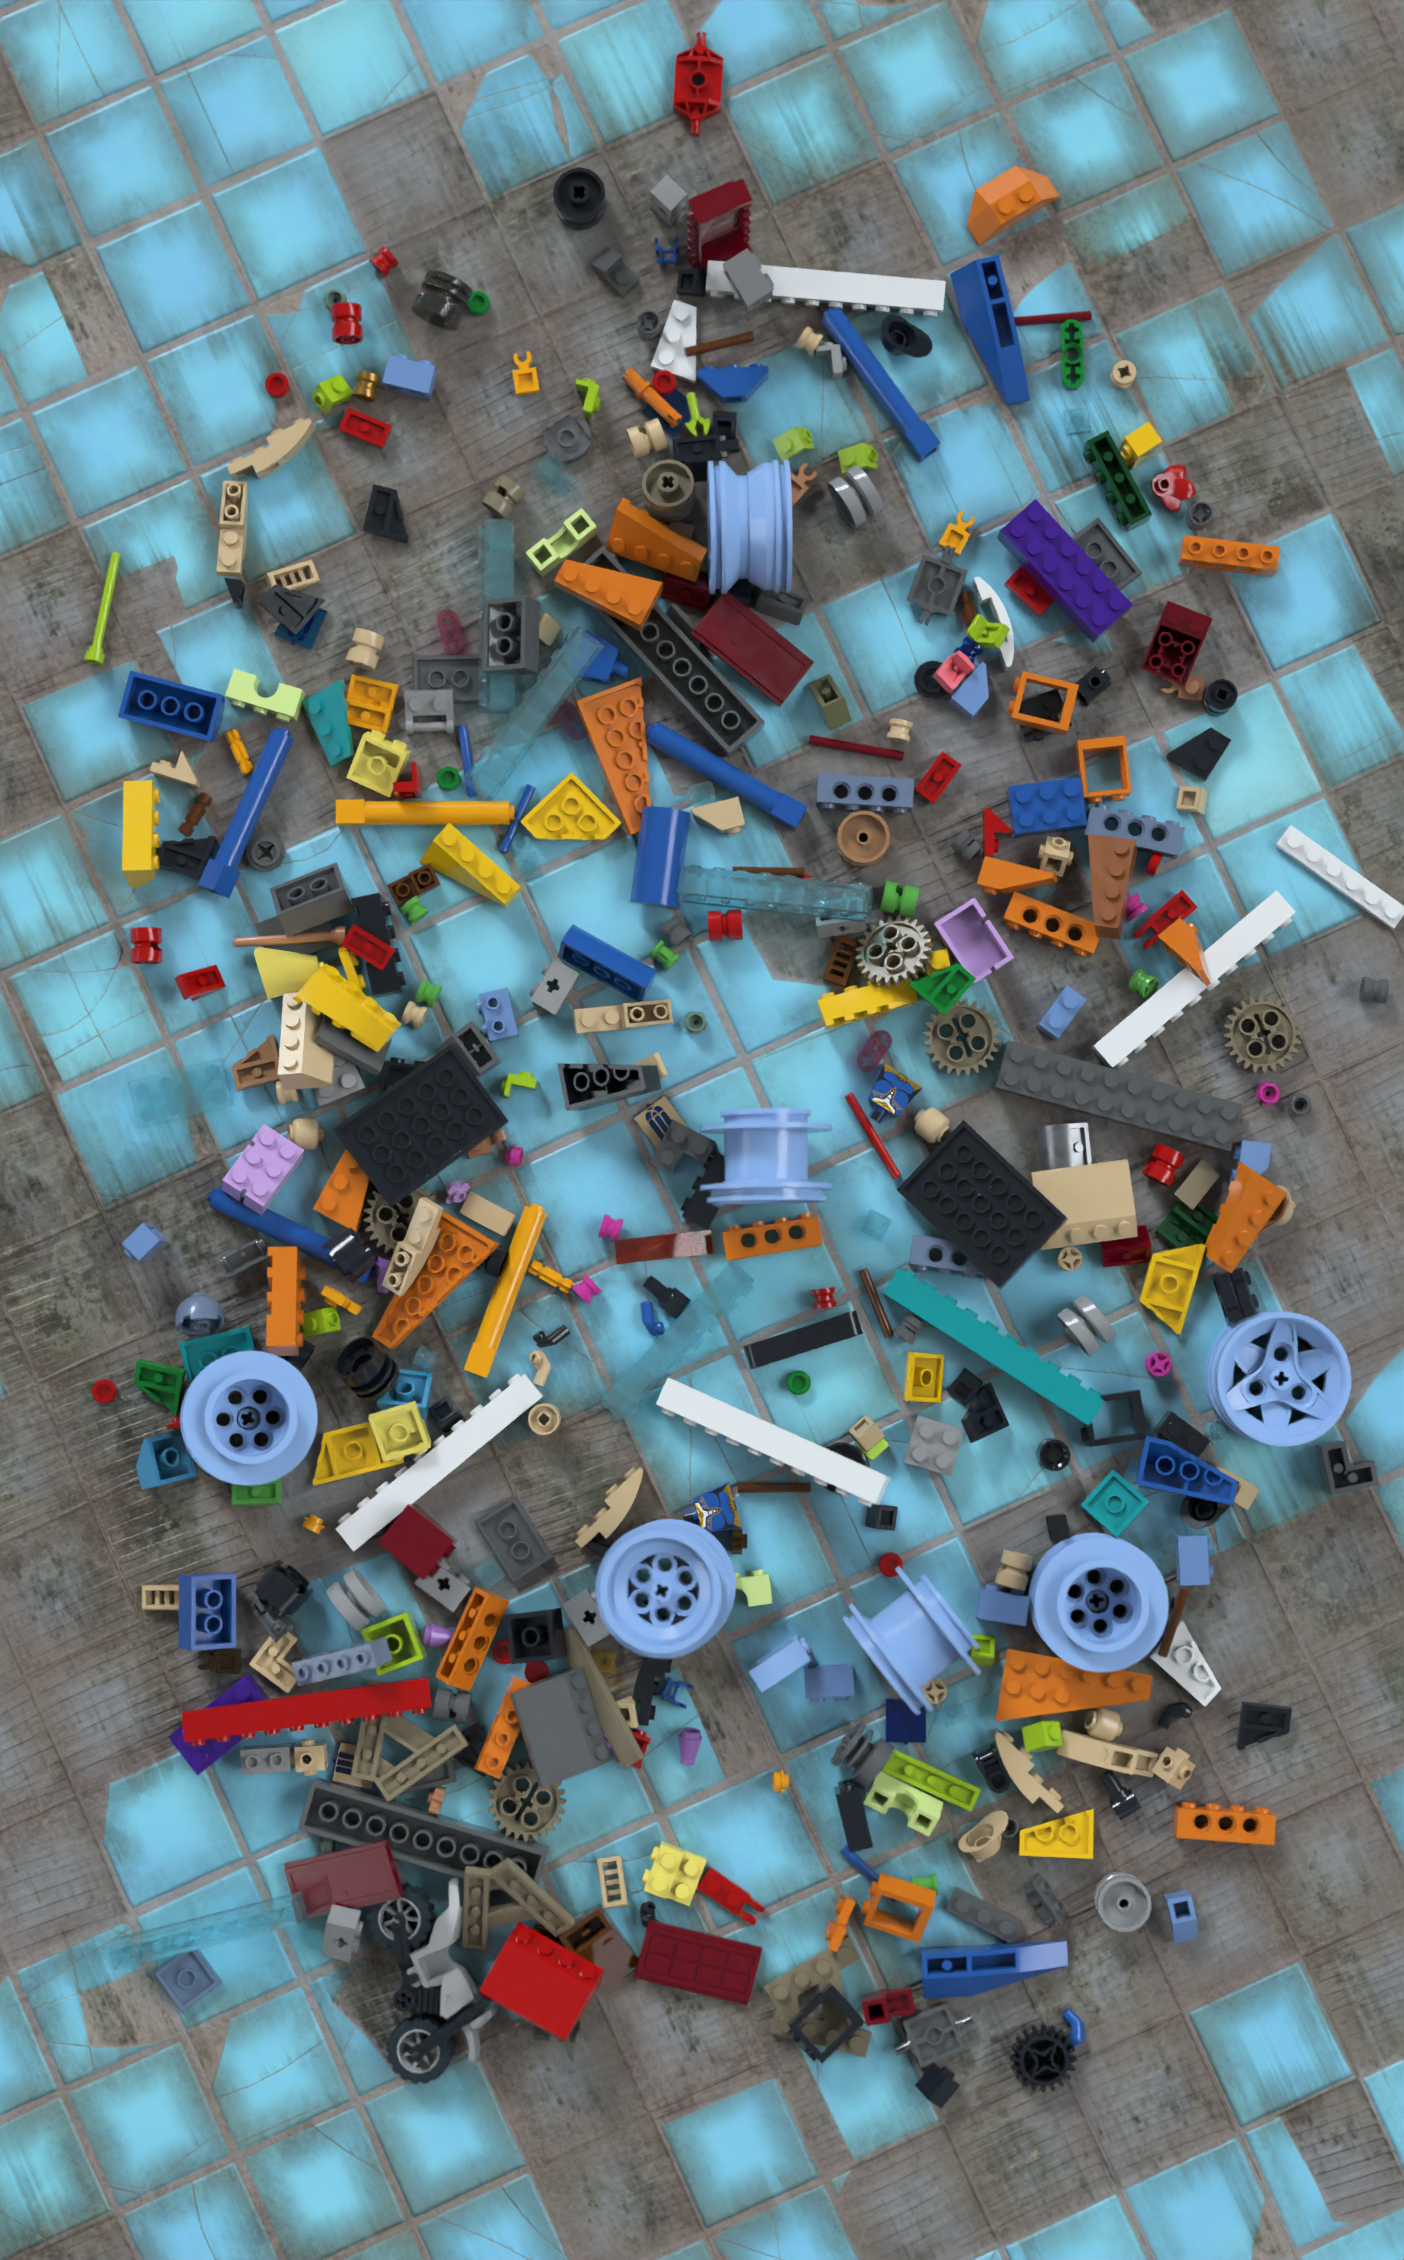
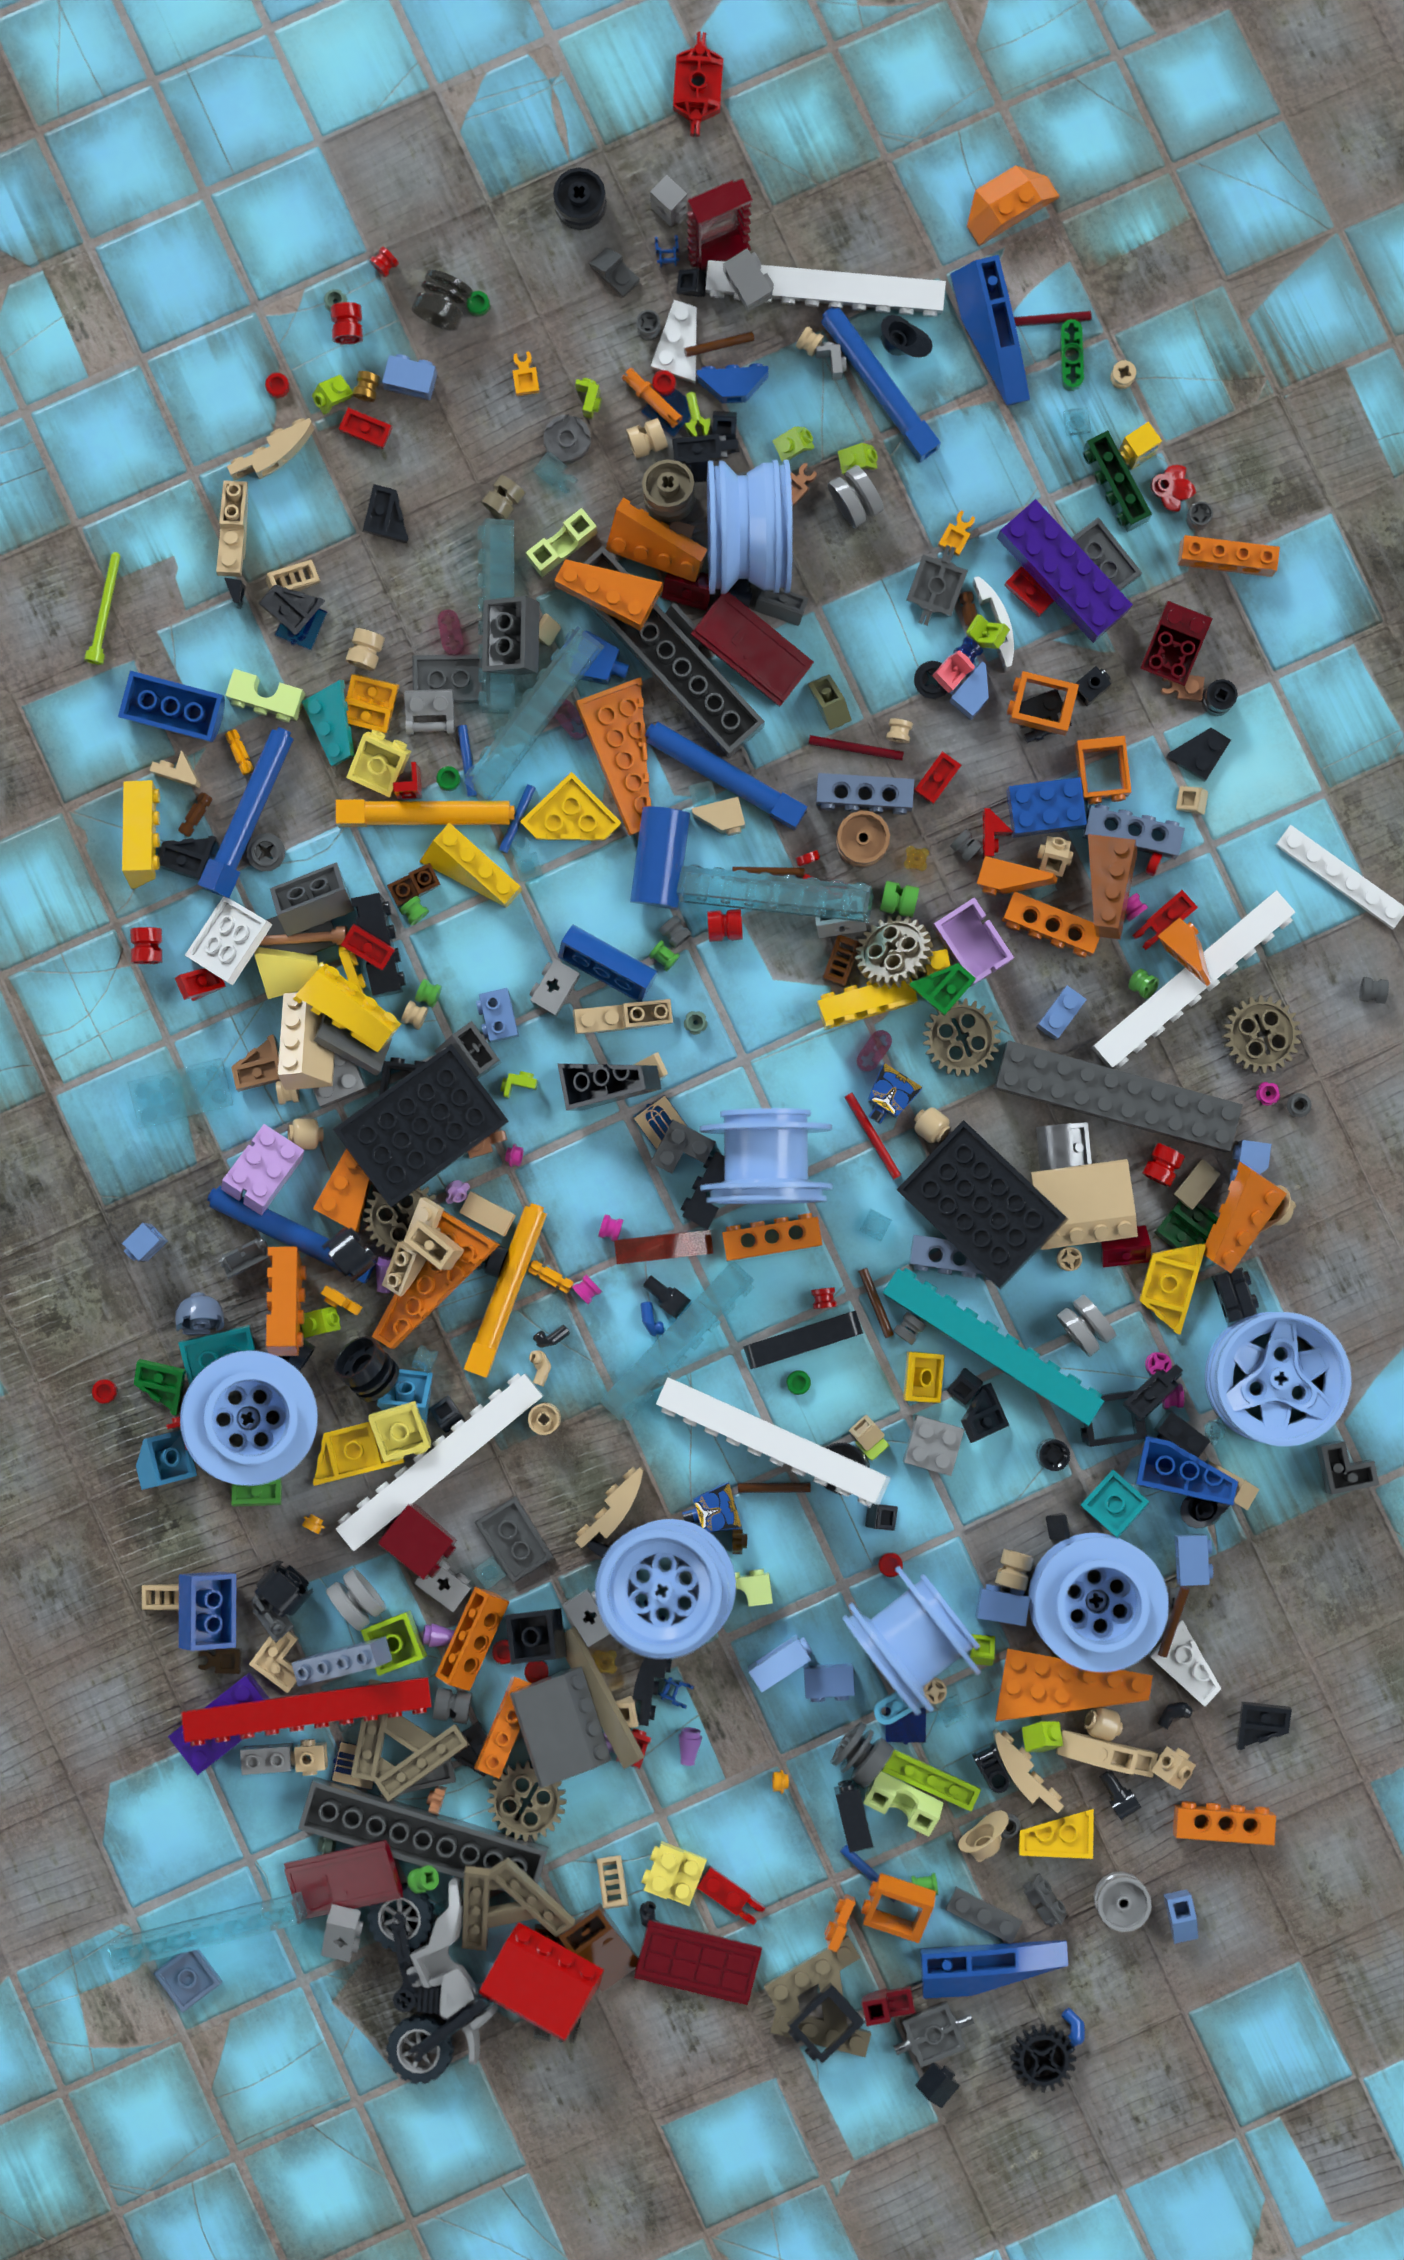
(228, 940): none -> white plate
(423, 1879): none -> bright green wheel
(434, 1246): none -> tan slope
(807, 858): none -> red tile
(897, 1706): none -> medium azure plate
(920, 853): none -> clear yellow plate
(1153, 1392): none -> black hinge
(1175, 1399): none -> dark pink wheel

